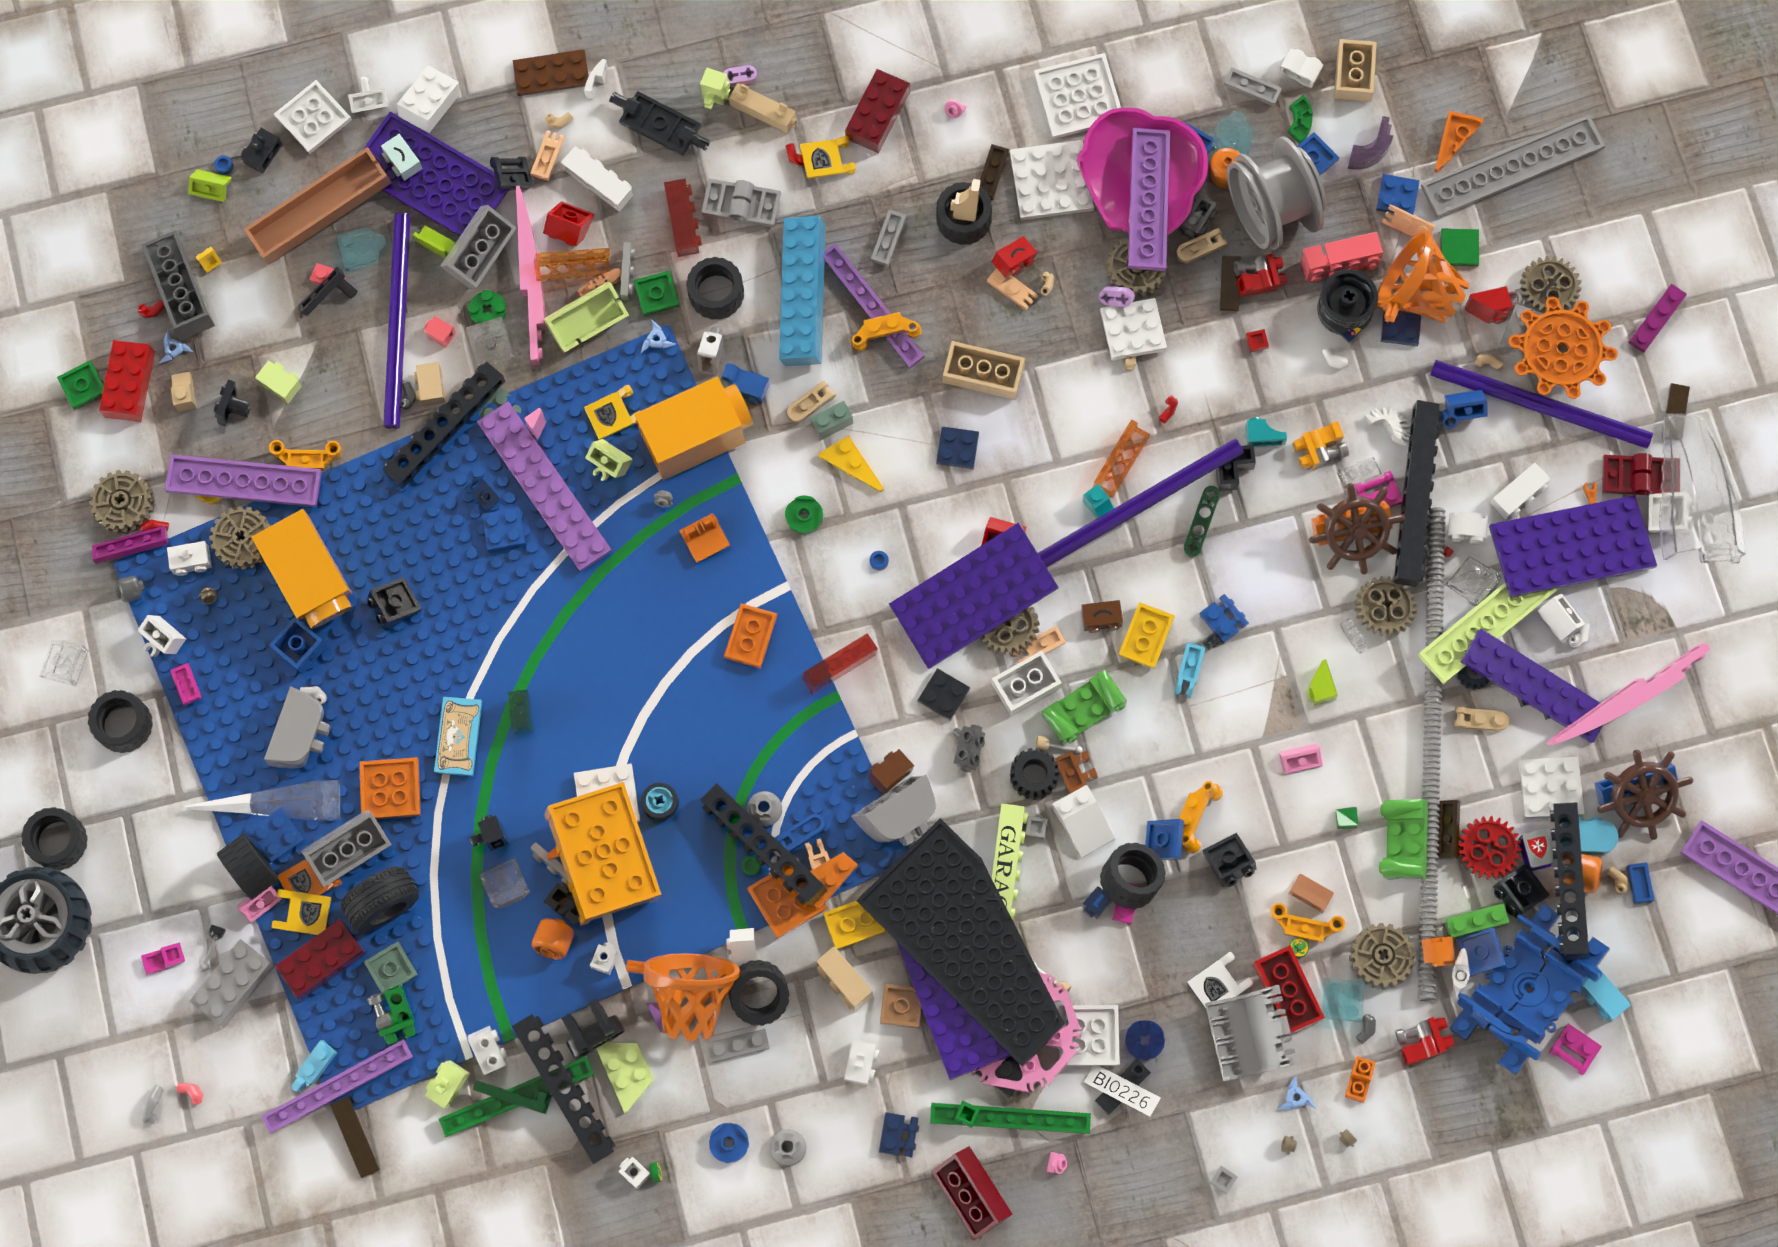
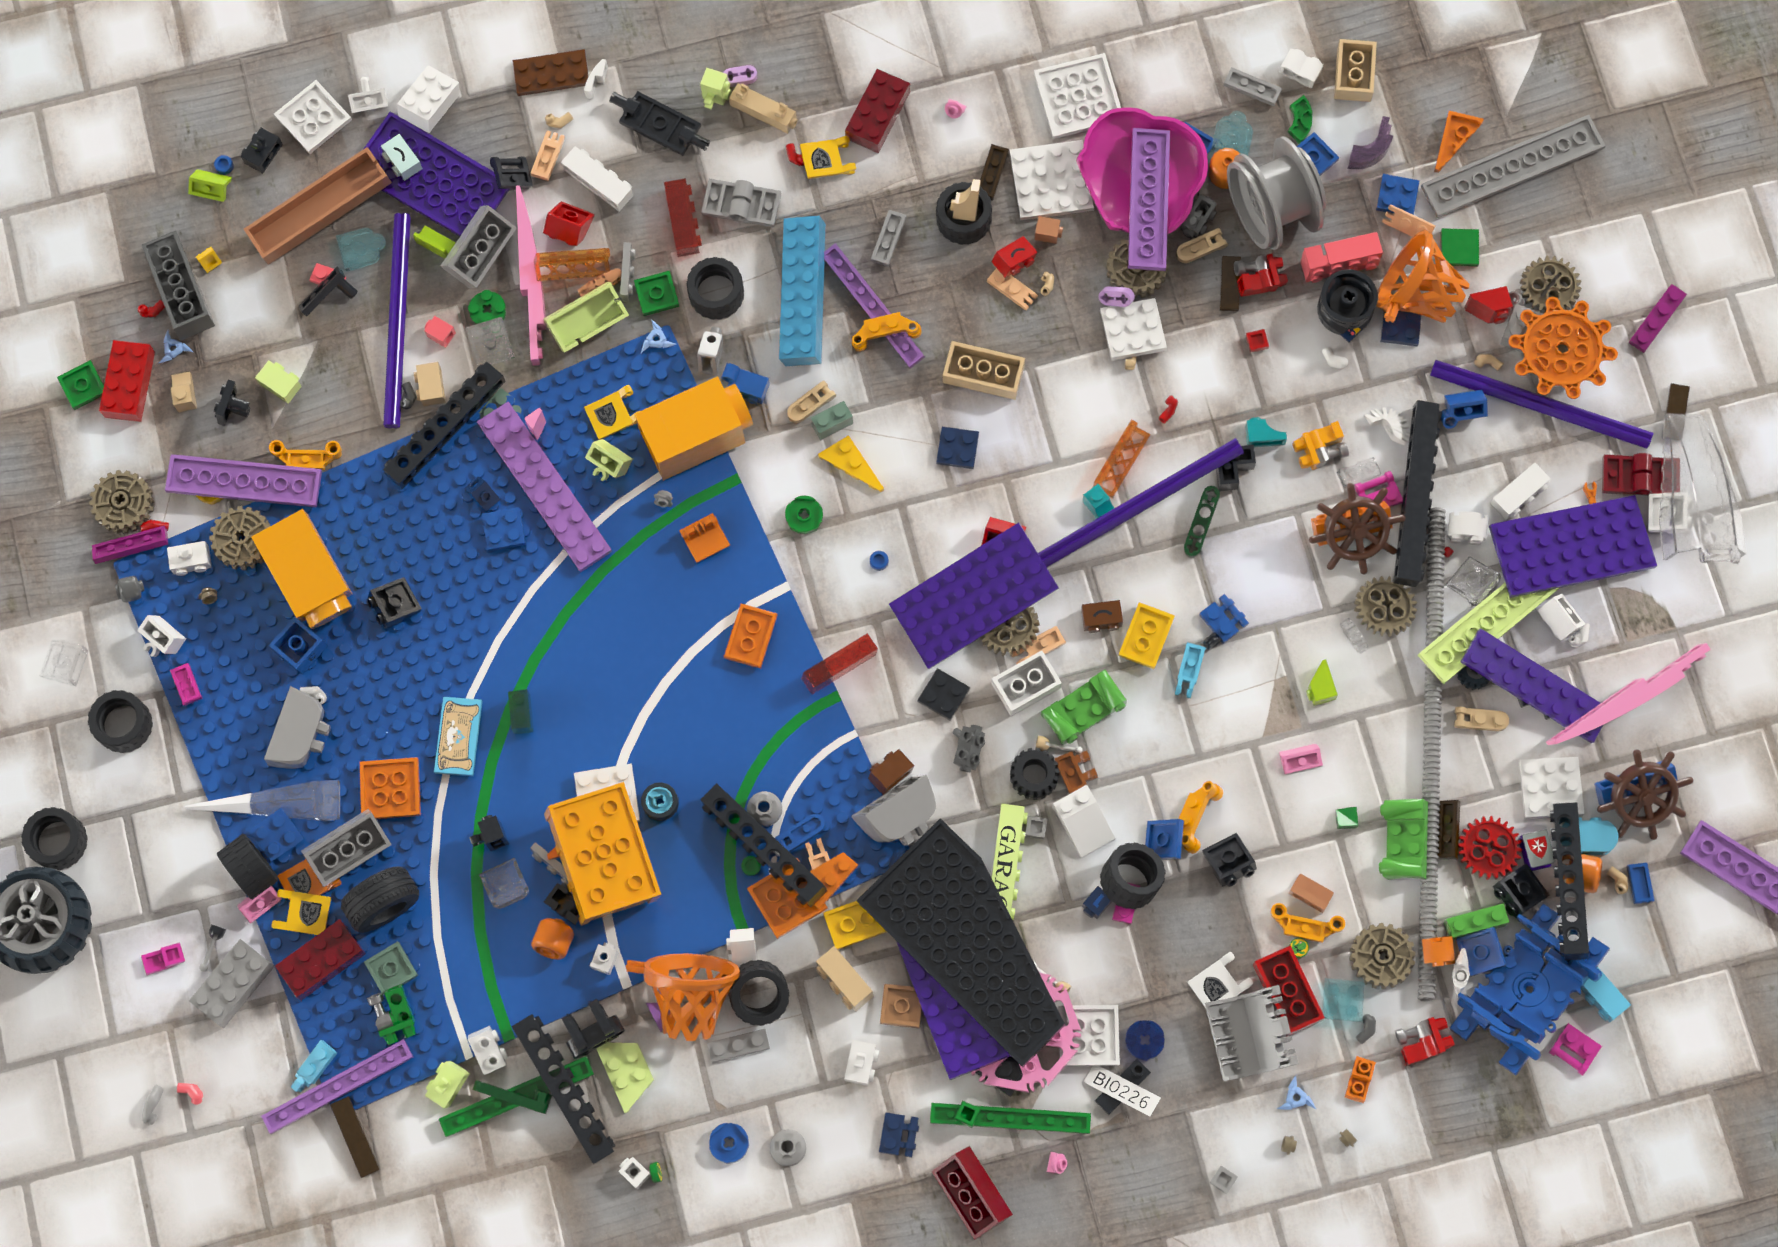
(1048, 230): none -> nougat brick

